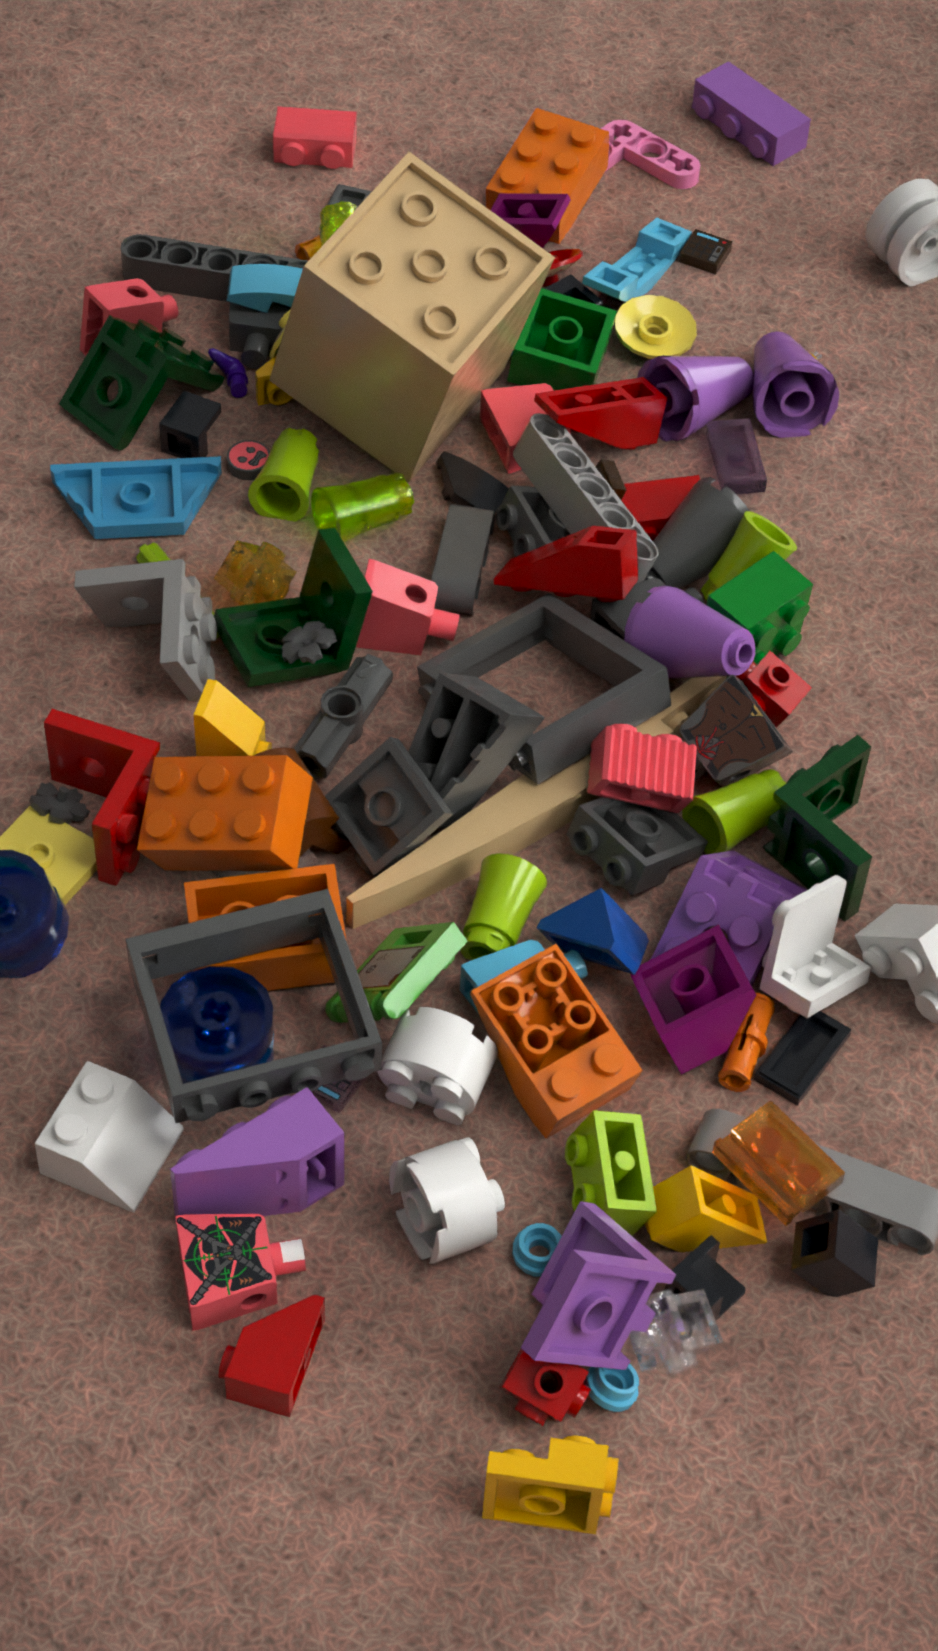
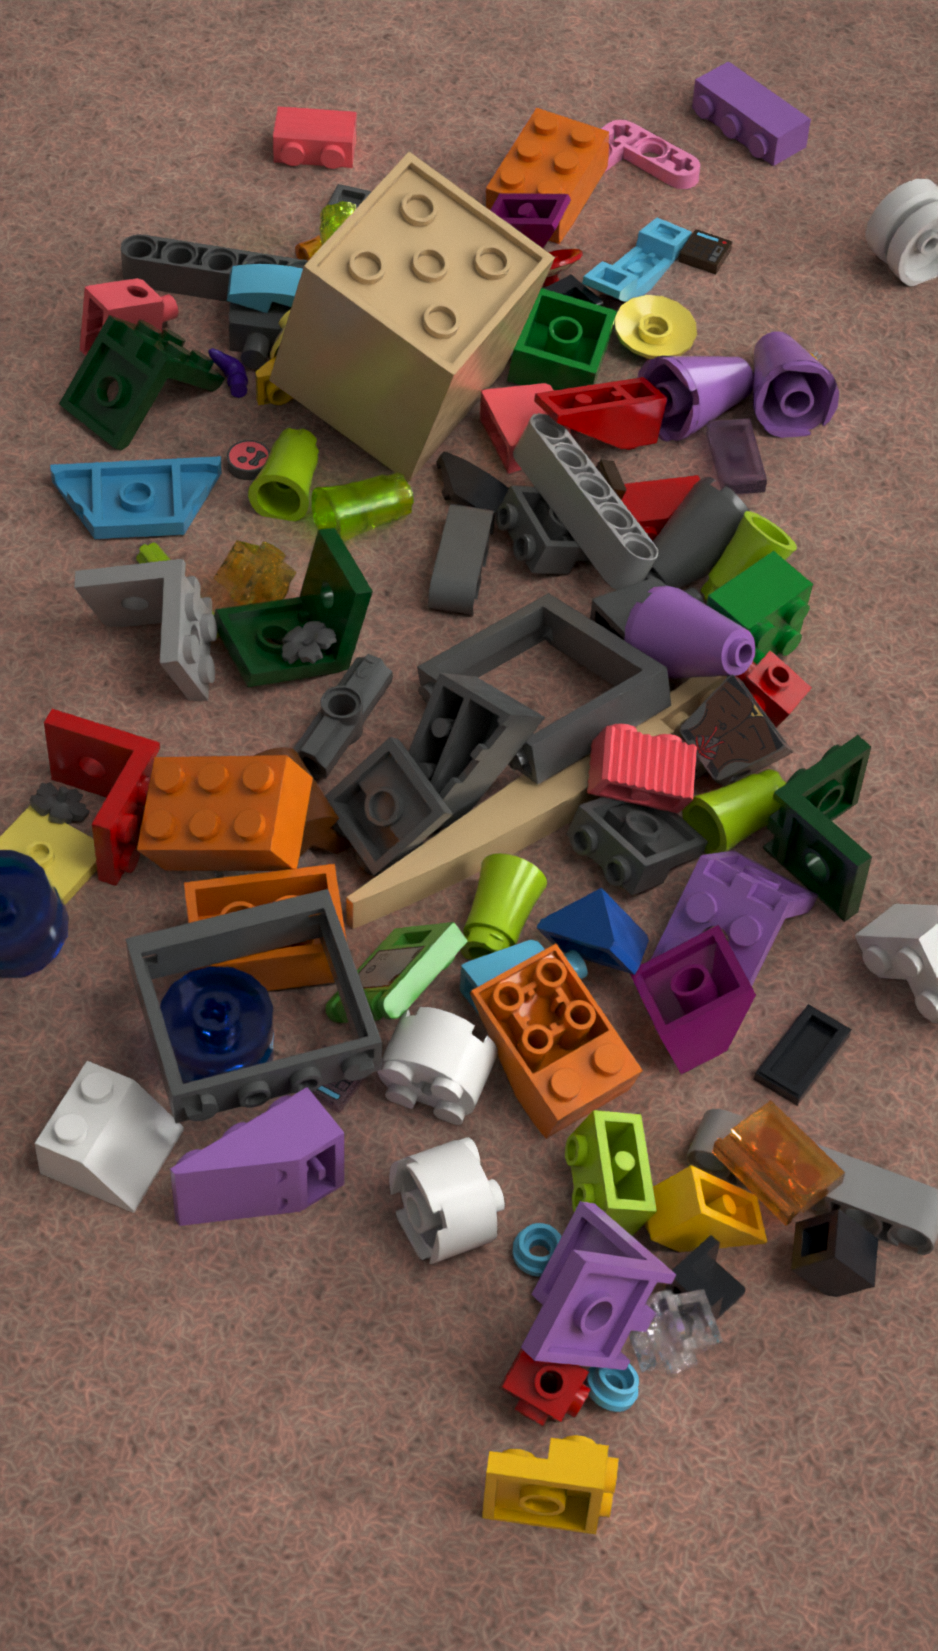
(186, 426): black panel -> none
(226, 725): yellow slope -> none
(231, 1265): torso -> none
(273, 1357): red slope -> none
(402, 612): coral torso -> none
(585, 563): red slope -> none
(747, 1045): orange pin -> none
(802, 962): white bracket -> none

